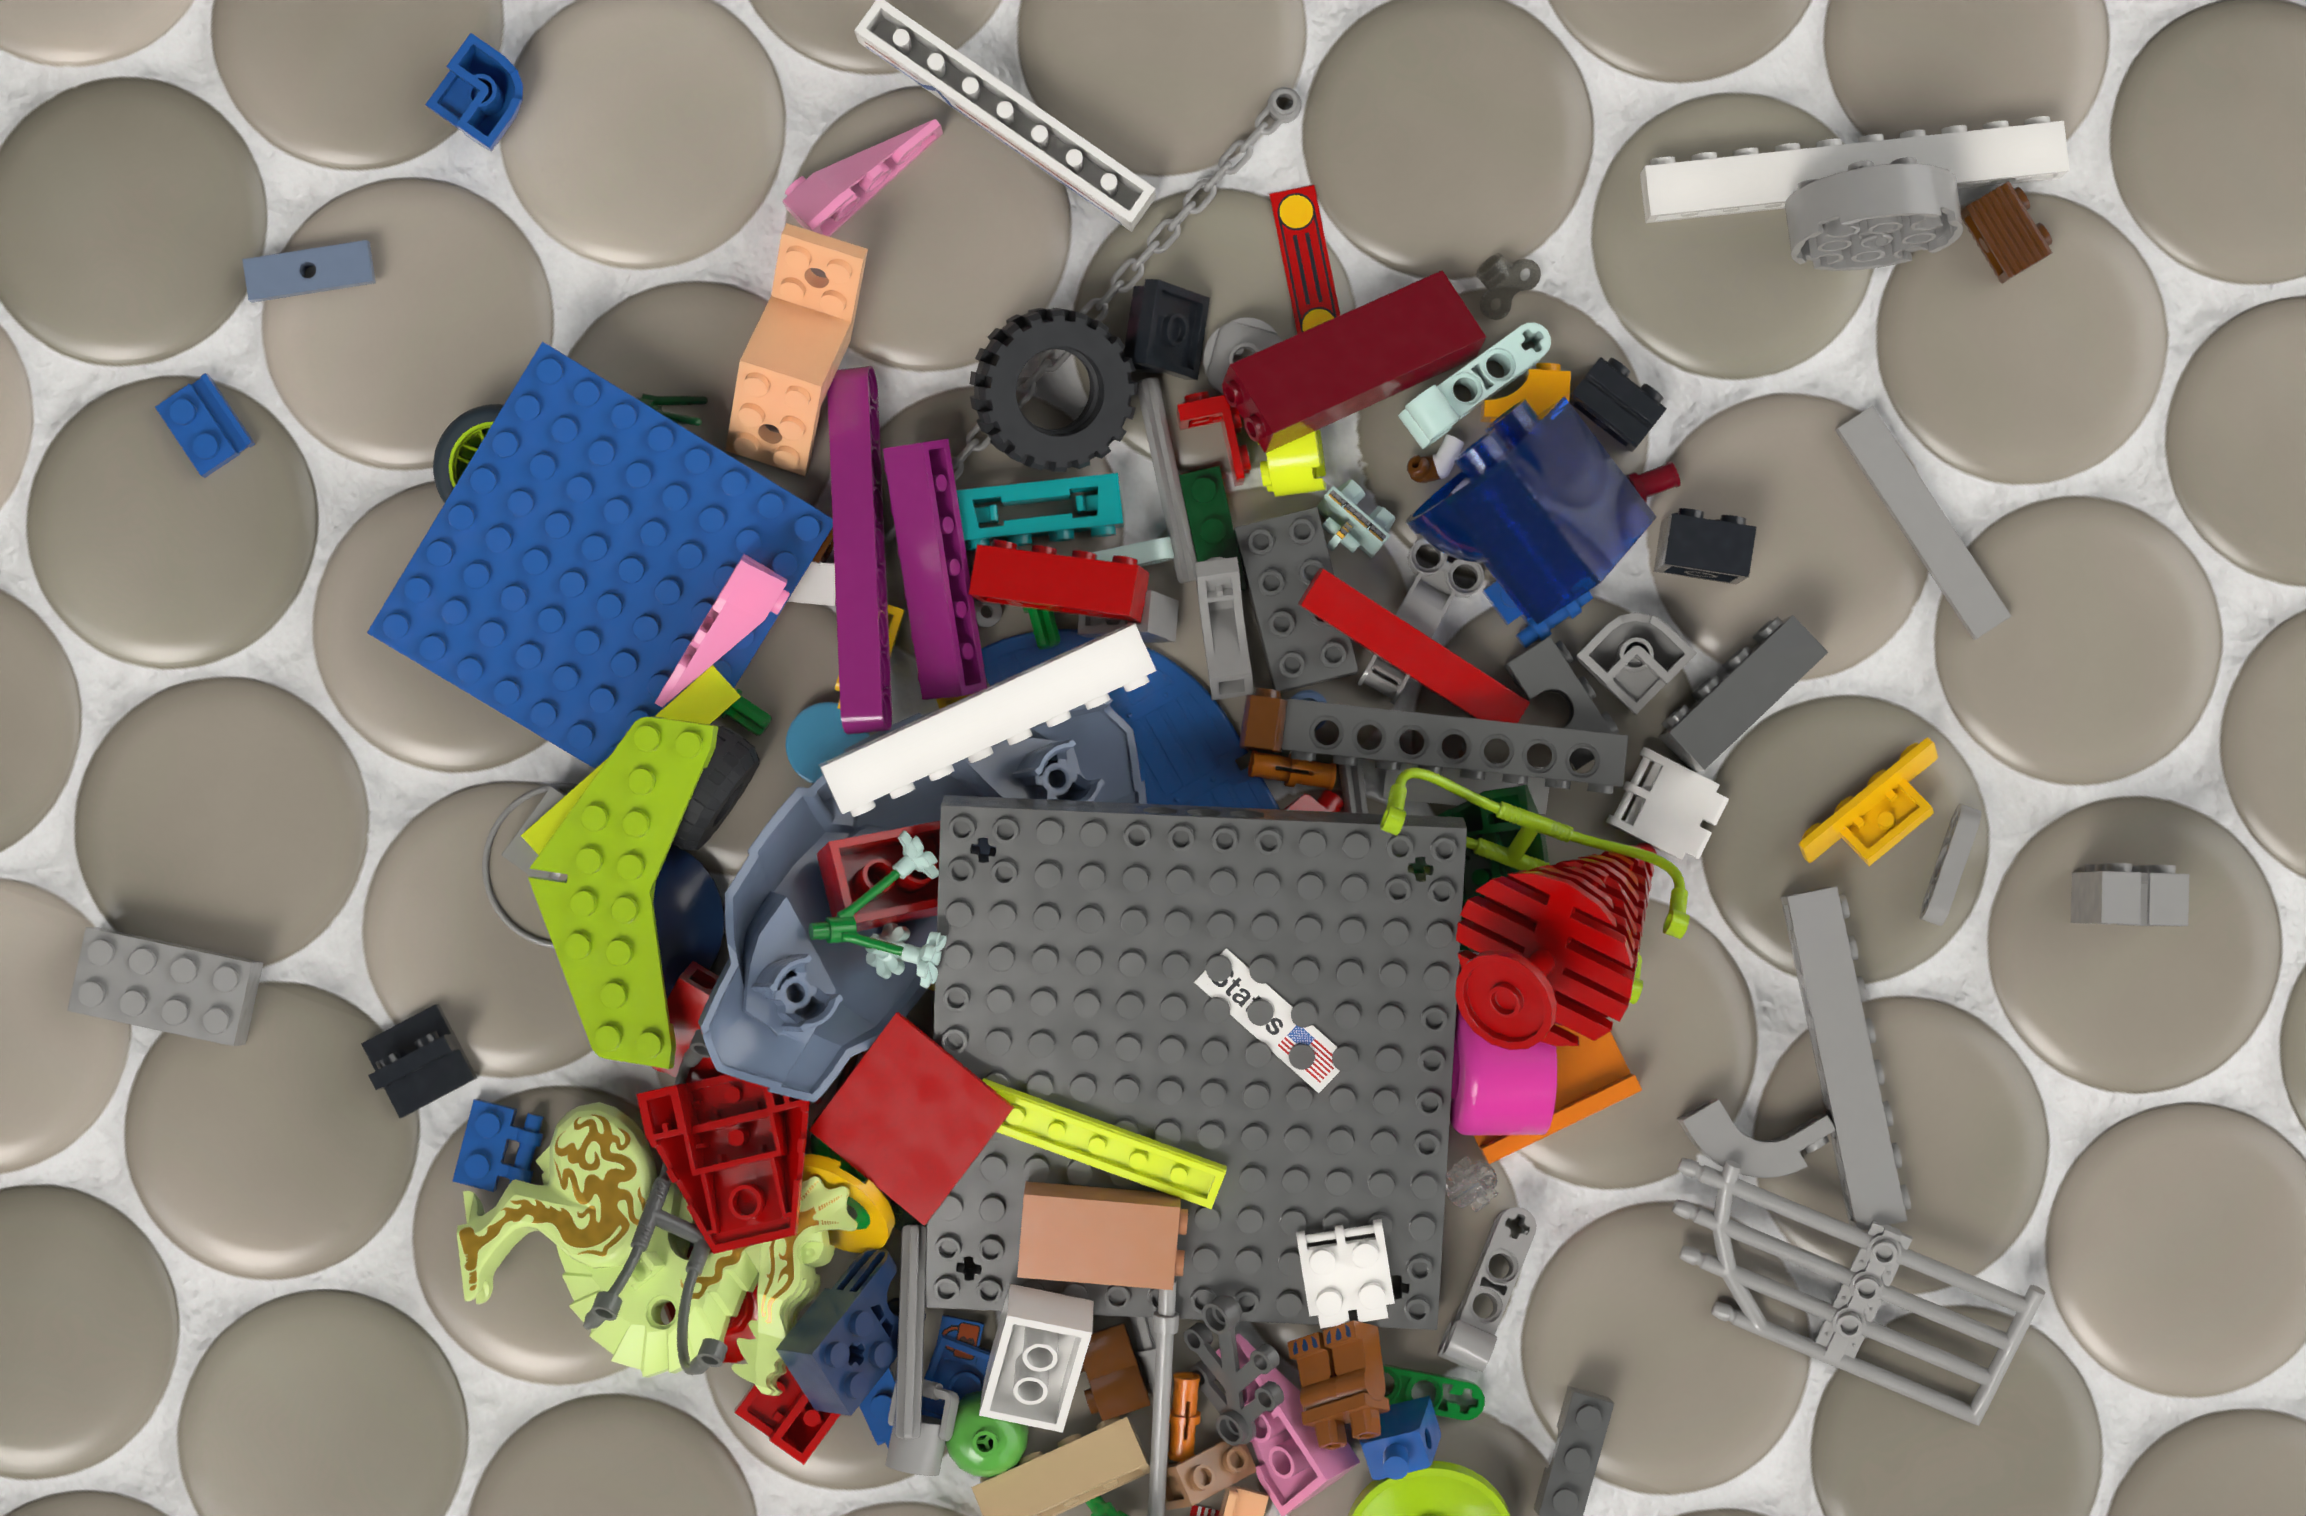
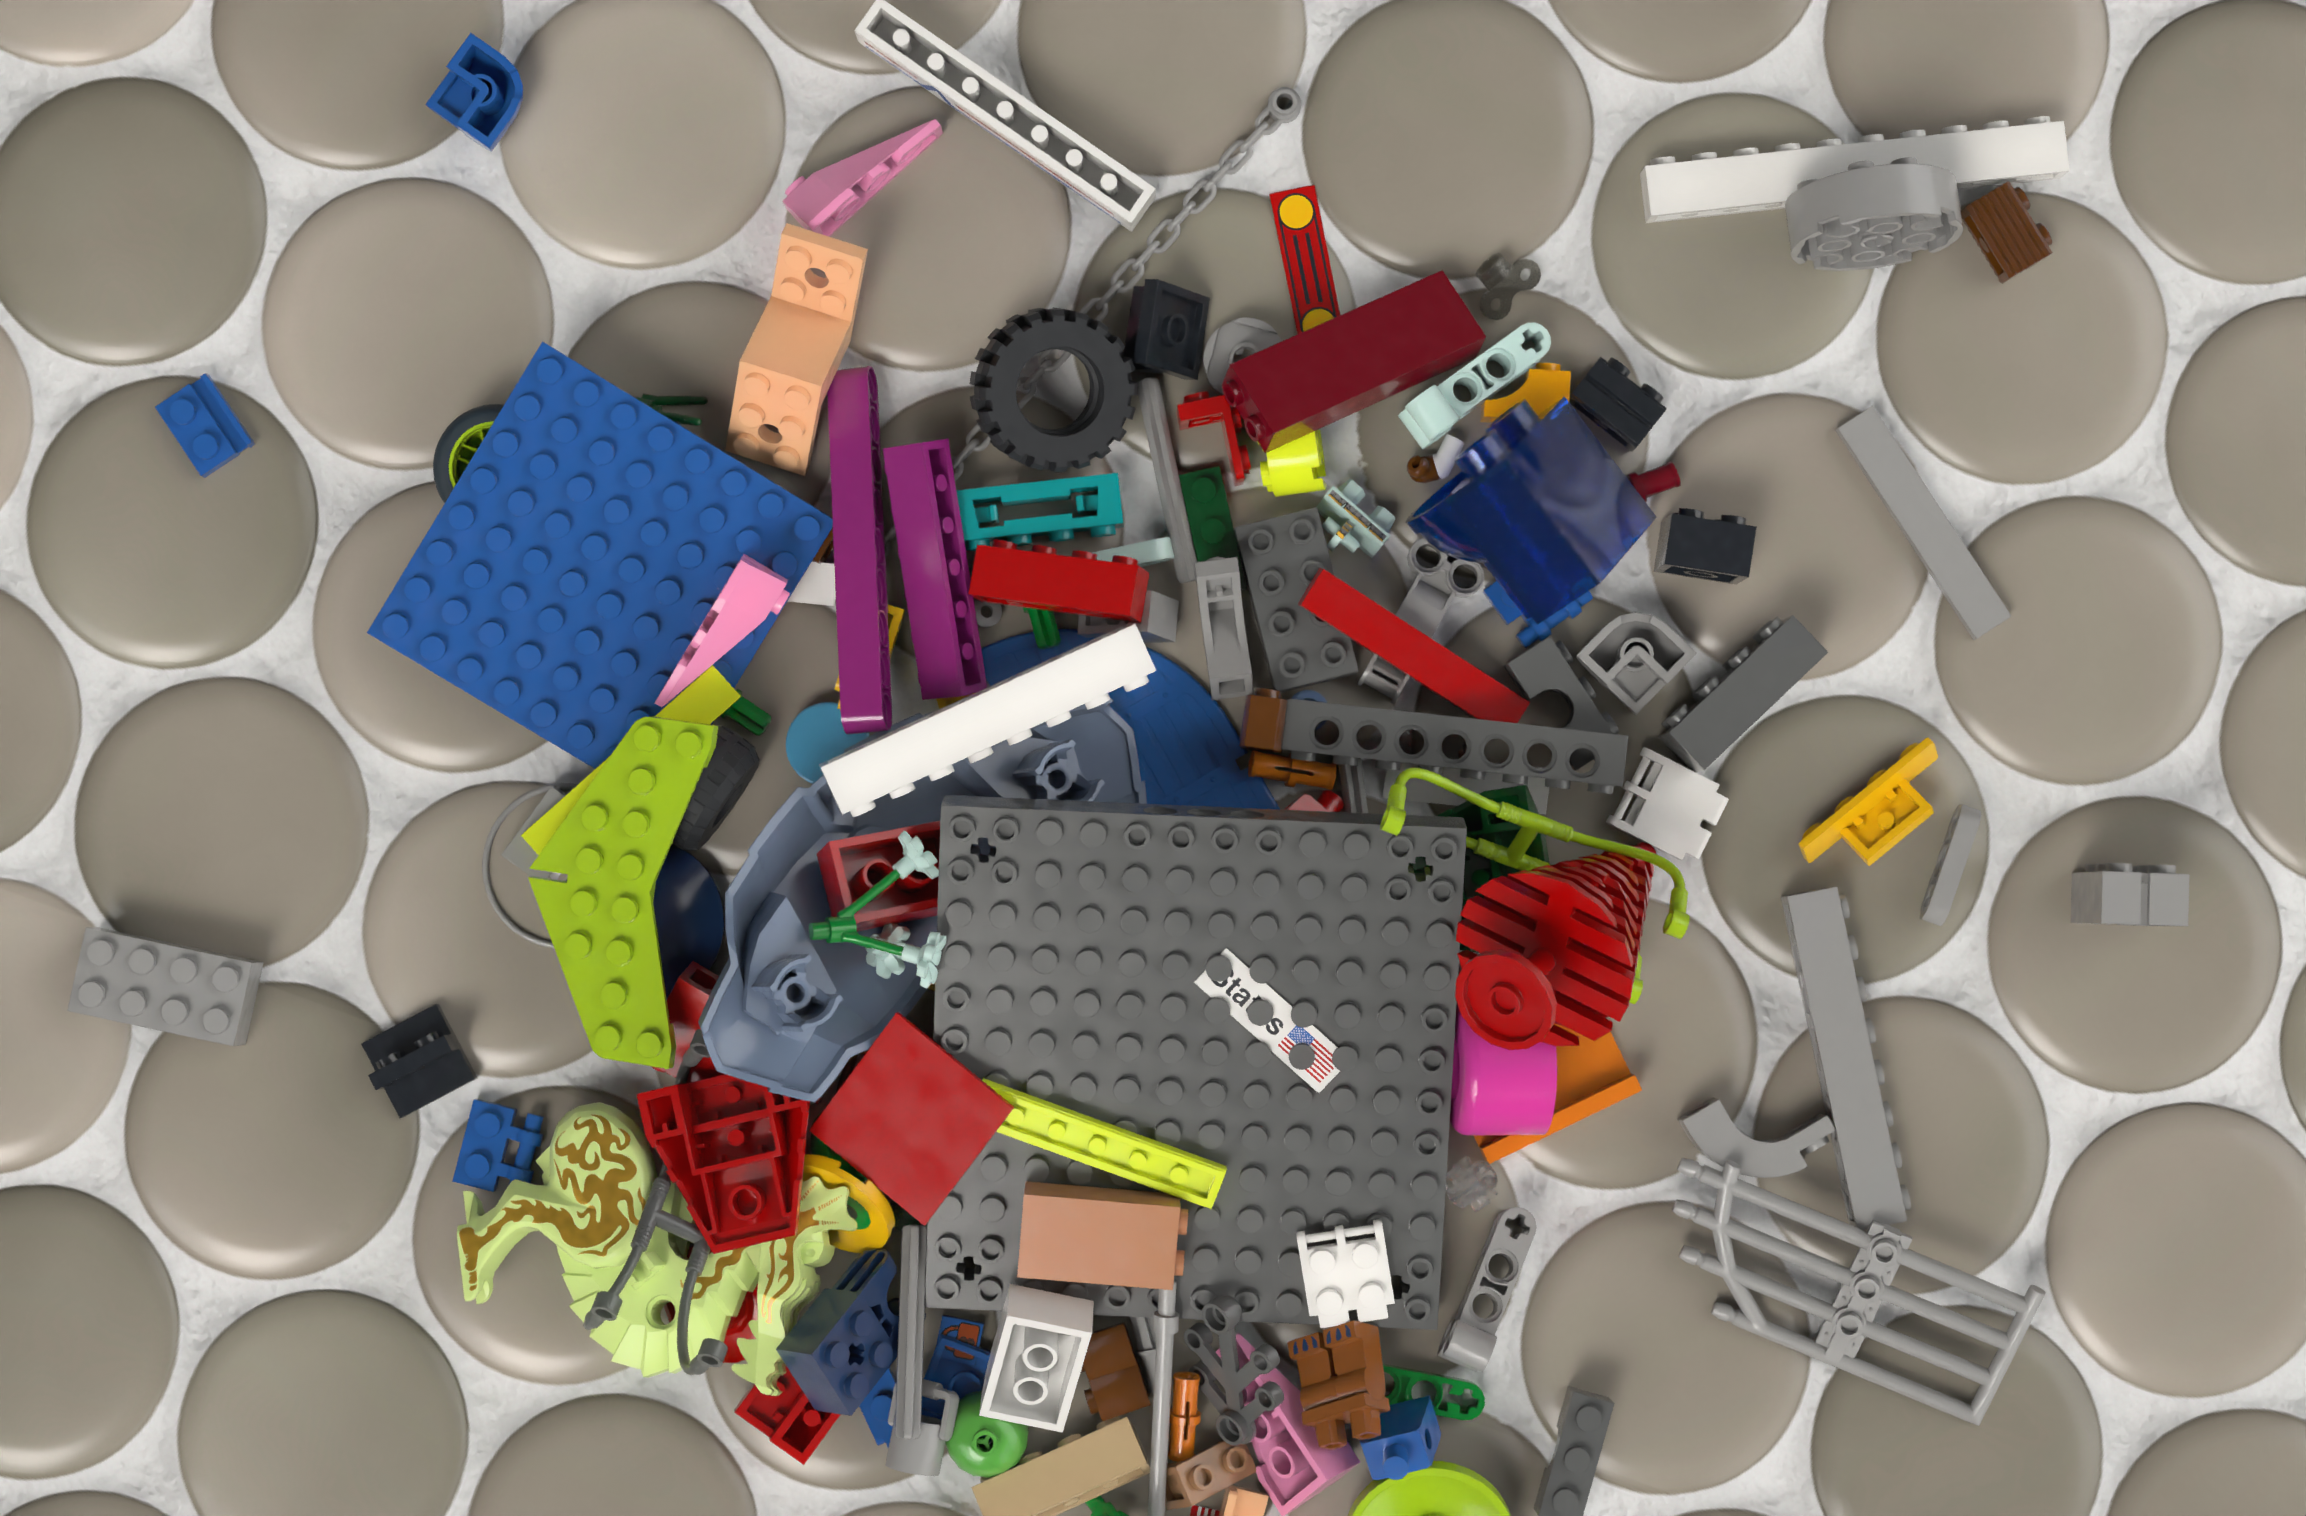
(284, 273): sand blue tile -> none

